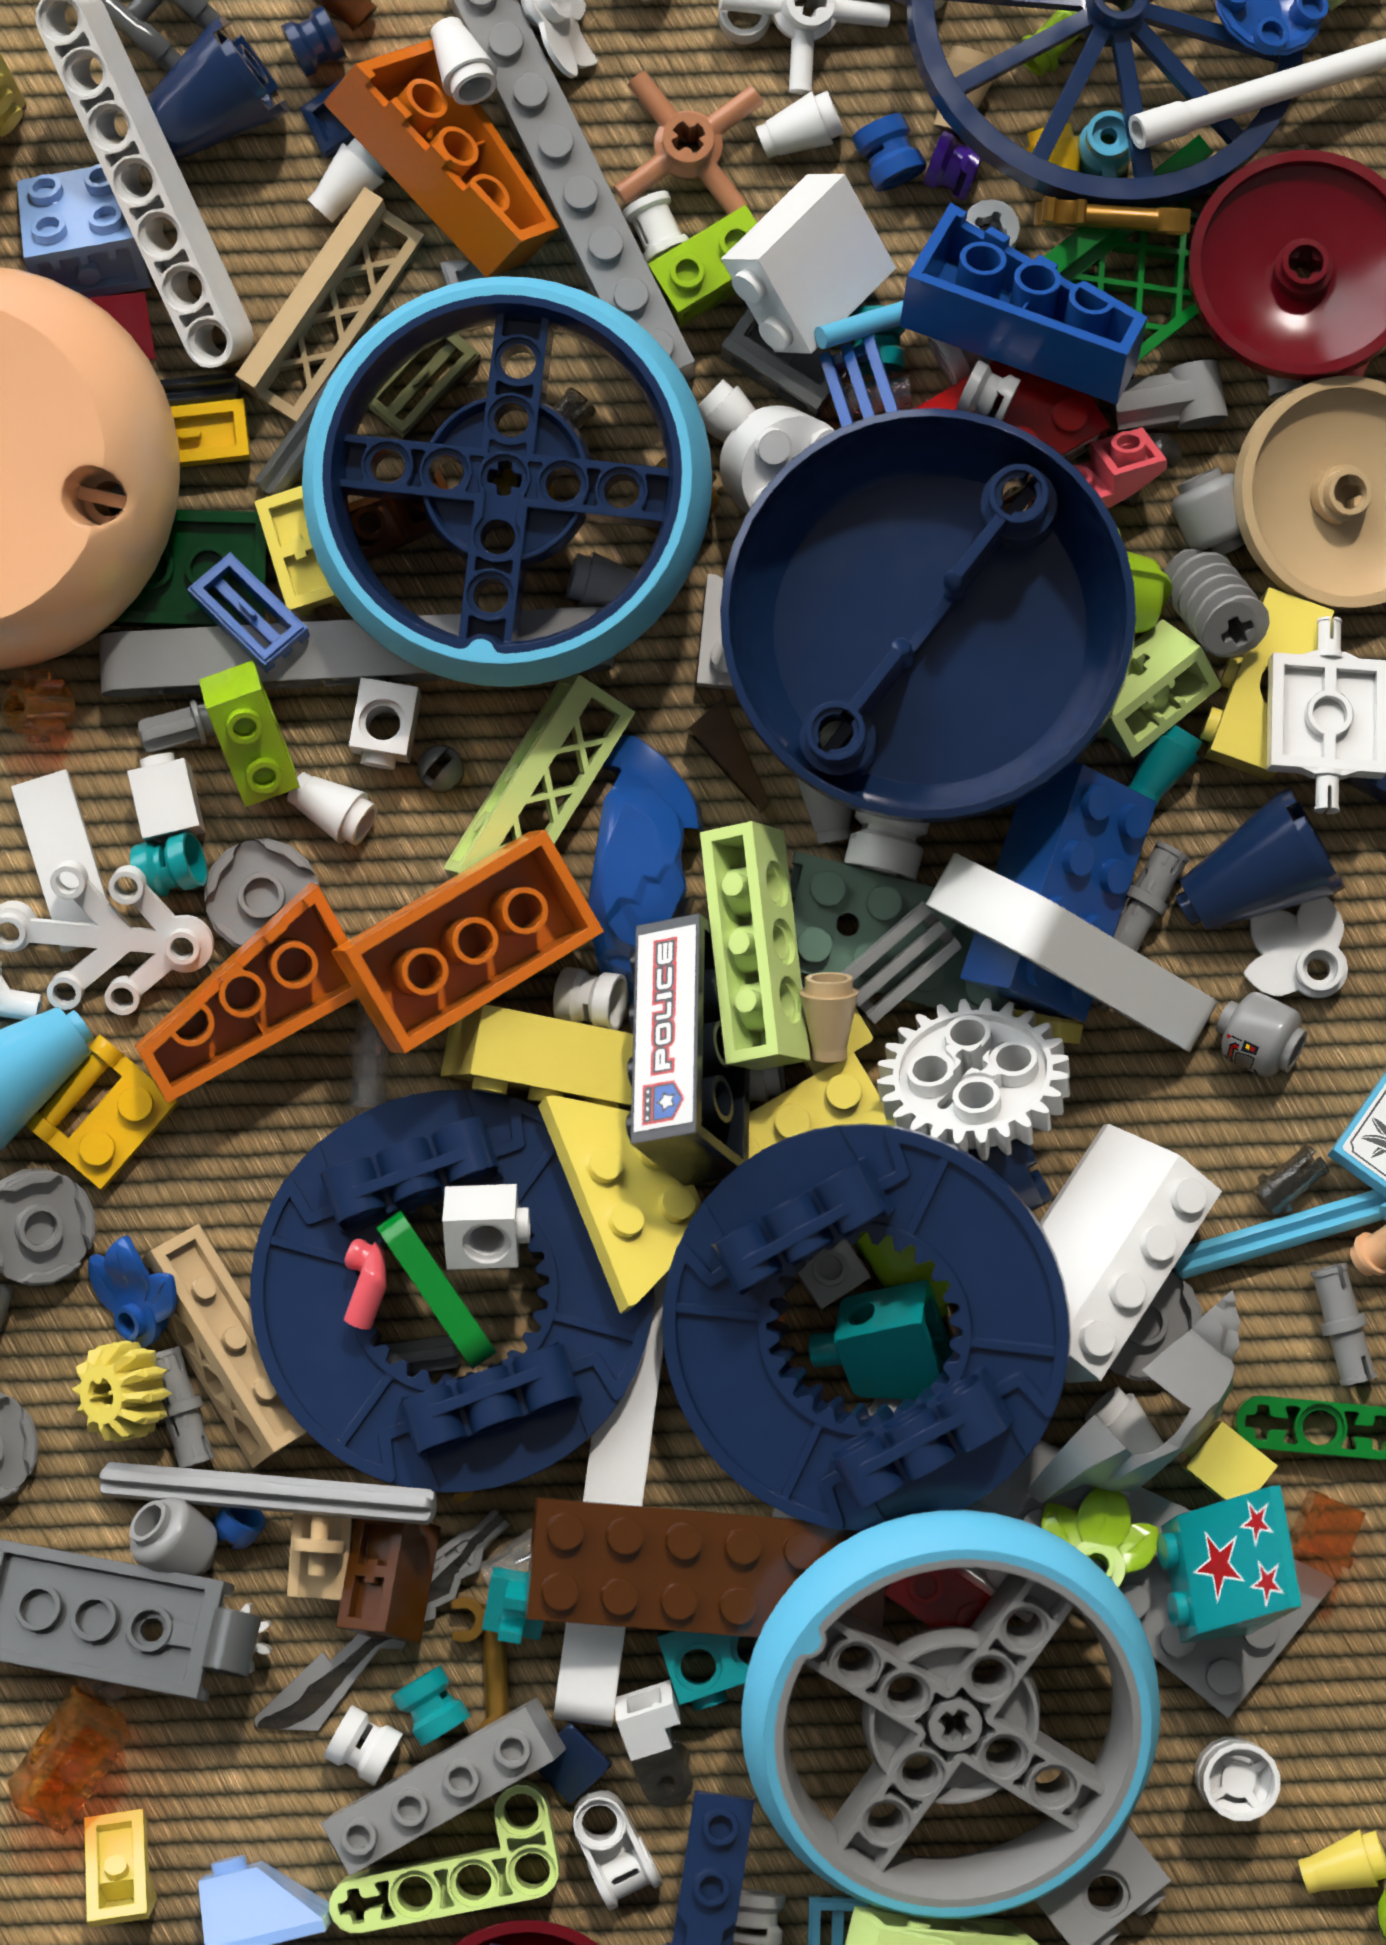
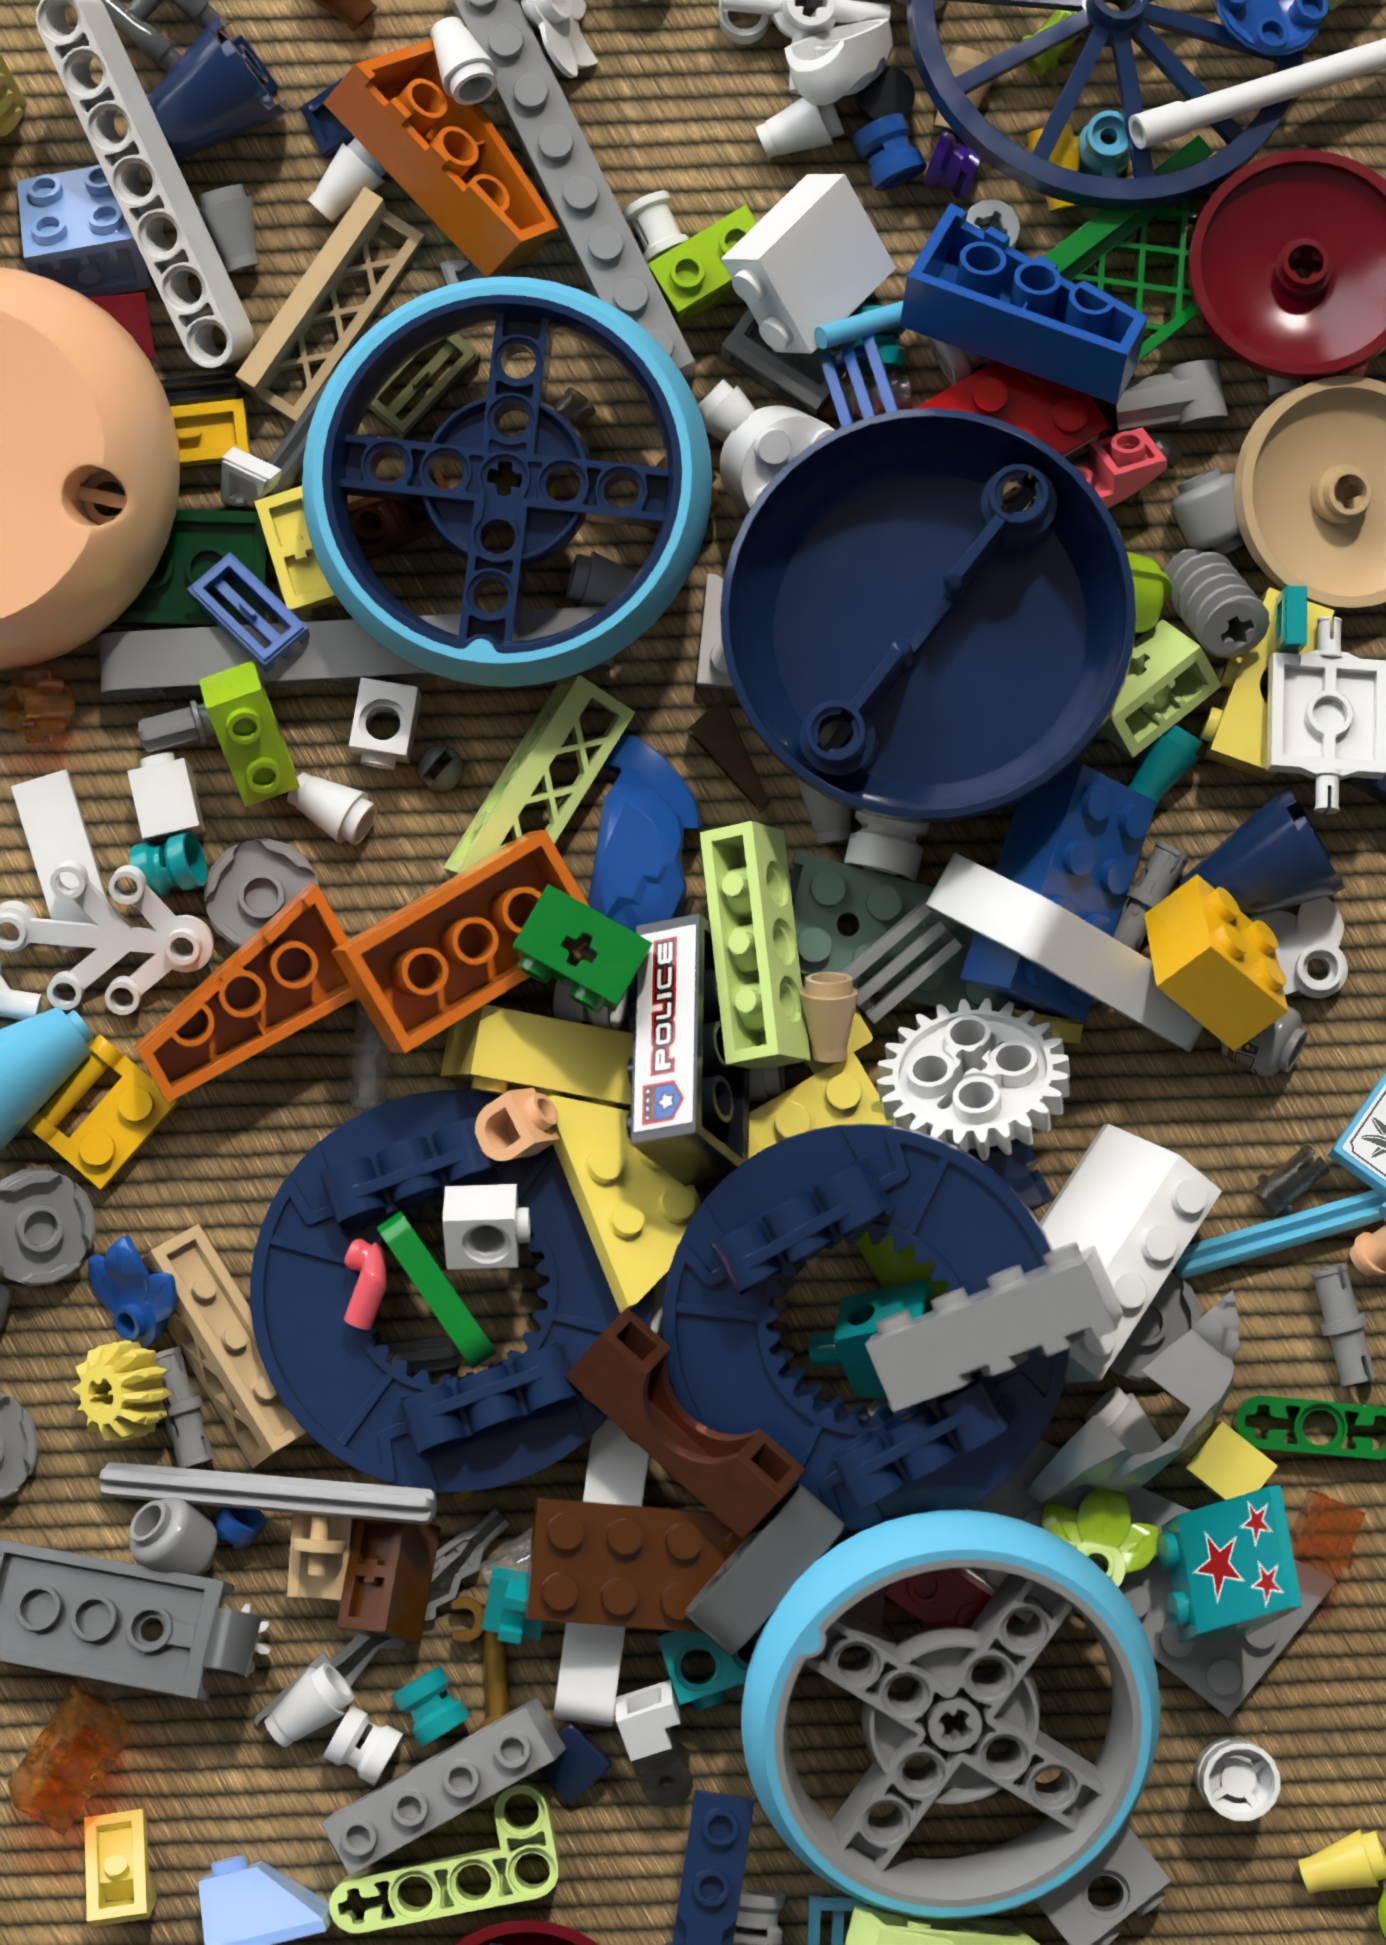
(231, 226): none -> light grey cone
(246, 478): none -> white tile
(311, 1704): none -> white cone
(313, 41): dark blue wheel -> none
(517, 1125): none -> light nougat plate
(564, 920): none -> green brick
(614, 1852): white piece -> none
(691, 127): nougat bar -> none
(728, 1473): none -> copper arch
(764, 1569): none -> dark grey beam
(832, 1274): light grey brick -> none
(839, 60): none -> white piece
(887, 95): none -> black tile
(983, 390): light grey wheel -> none
(994, 1326): none -> light grey wedge
(1080, 213): pearl gold bar -> none
(1216, 962): none -> yellow brick
(1291, 619): none -> teal tile

